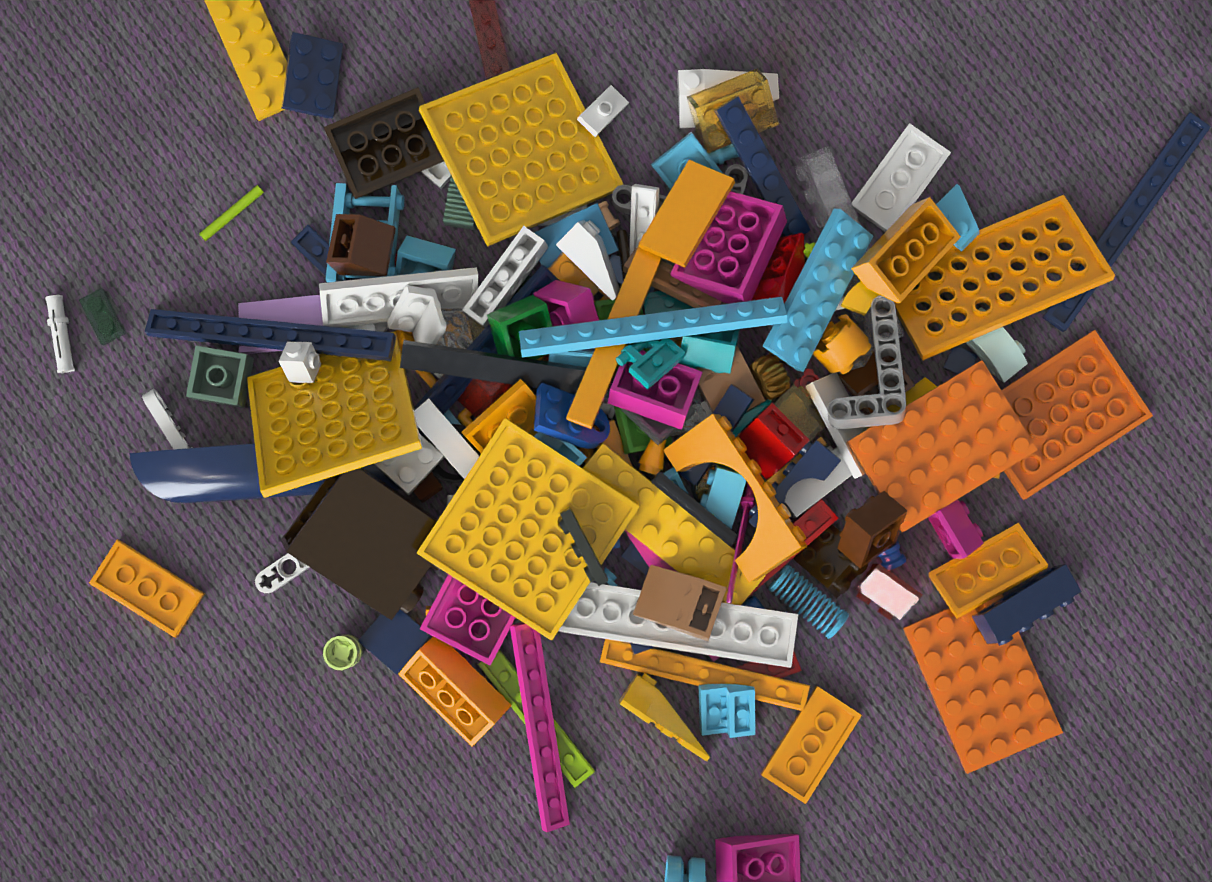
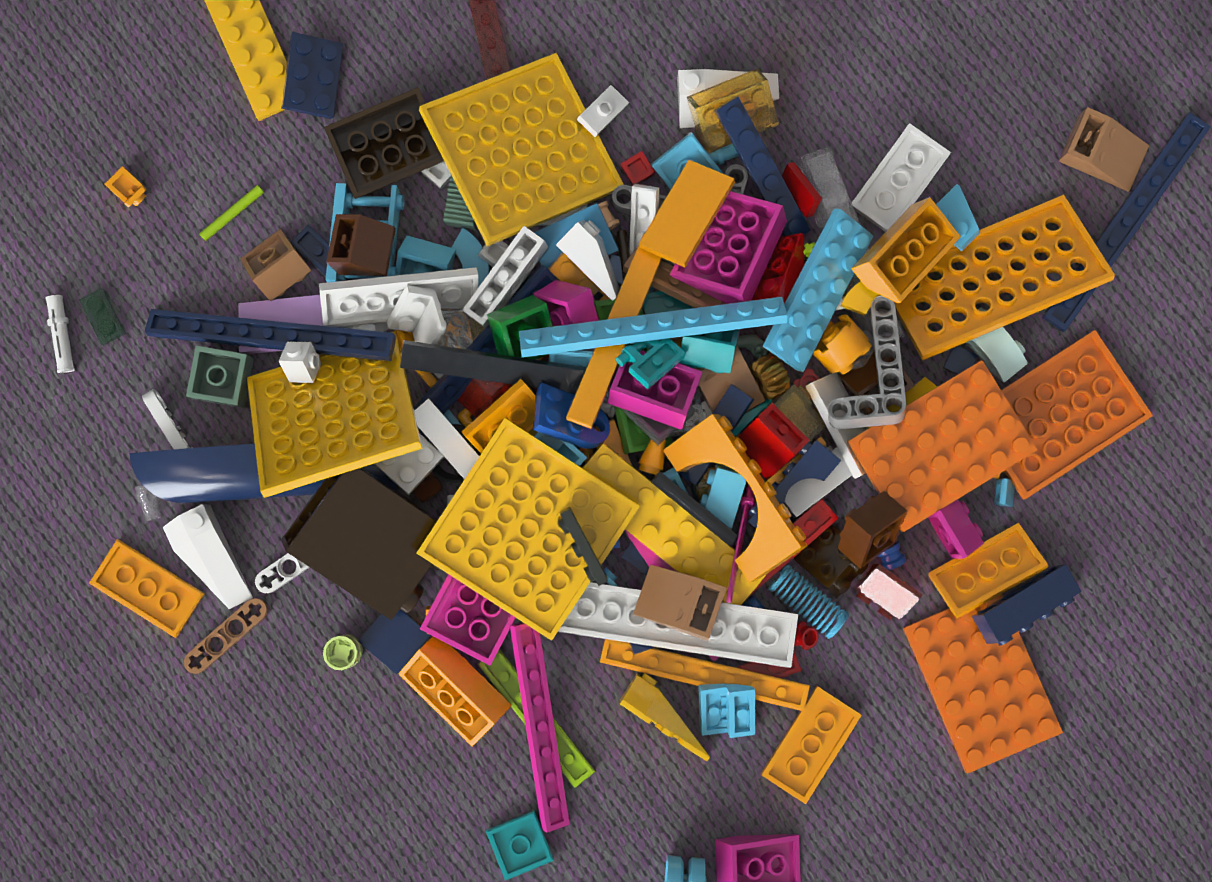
(126, 187): none -> light orange bracket
(148, 503): none -> clear cone
(203, 547): none -> white wedge
(229, 639): none -> medium nougat beam
(275, 265): none -> medium nougat slope
(467, 249): none -> medium azure tile
(493, 252): none -> white tile
(519, 845): none -> teal plate
(637, 168): none -> red plate
(753, 344): none -> sand green arm
(801, 190): none -> red tile
(806, 636): none -> red plate
(1004, 492): none -> medium azure slope
(1104, 149): none -> medium nougat slope

